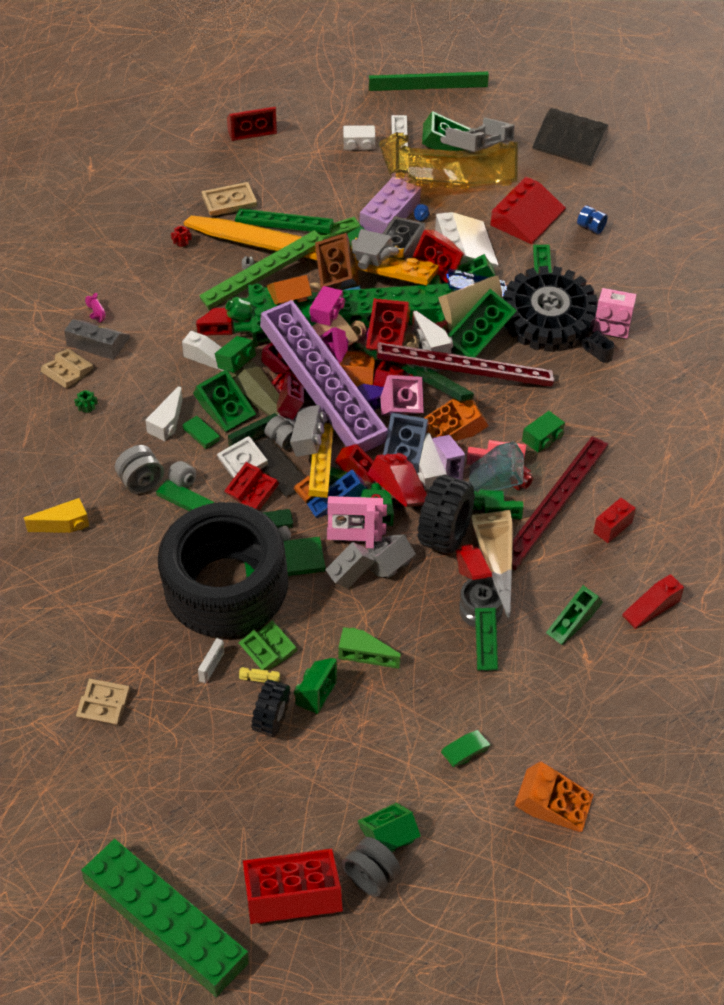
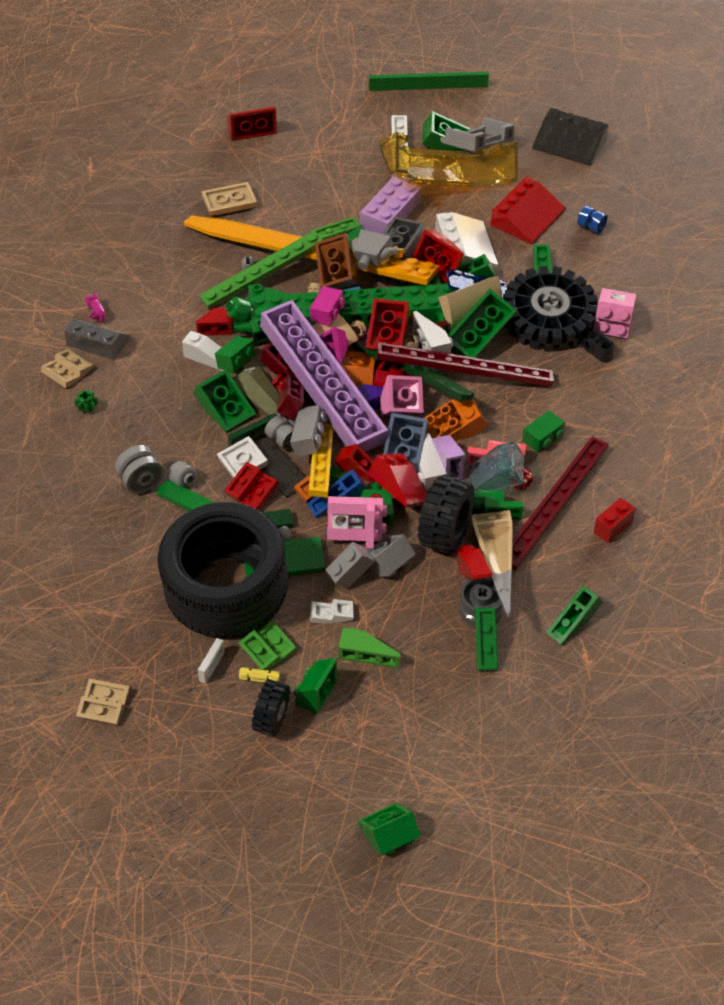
(59, 519): yellow slope -> none
(164, 419): white slope -> none
(165, 917): green brick -> none
(181, 236): red gear -> none
(201, 432): green tile -> none
(284, 221): green tile -> none
(290, 289): orange slope -> none
(292, 886): red slope -> none
(335, 612): none -> white slope
(359, 137): white brick -> none
(371, 866): dark grey wheel -> none
(421, 212): blue plate -> none
(464, 748): green slope -> none
(553, 797): orange slope -> none
(654, 601): red slope -> none

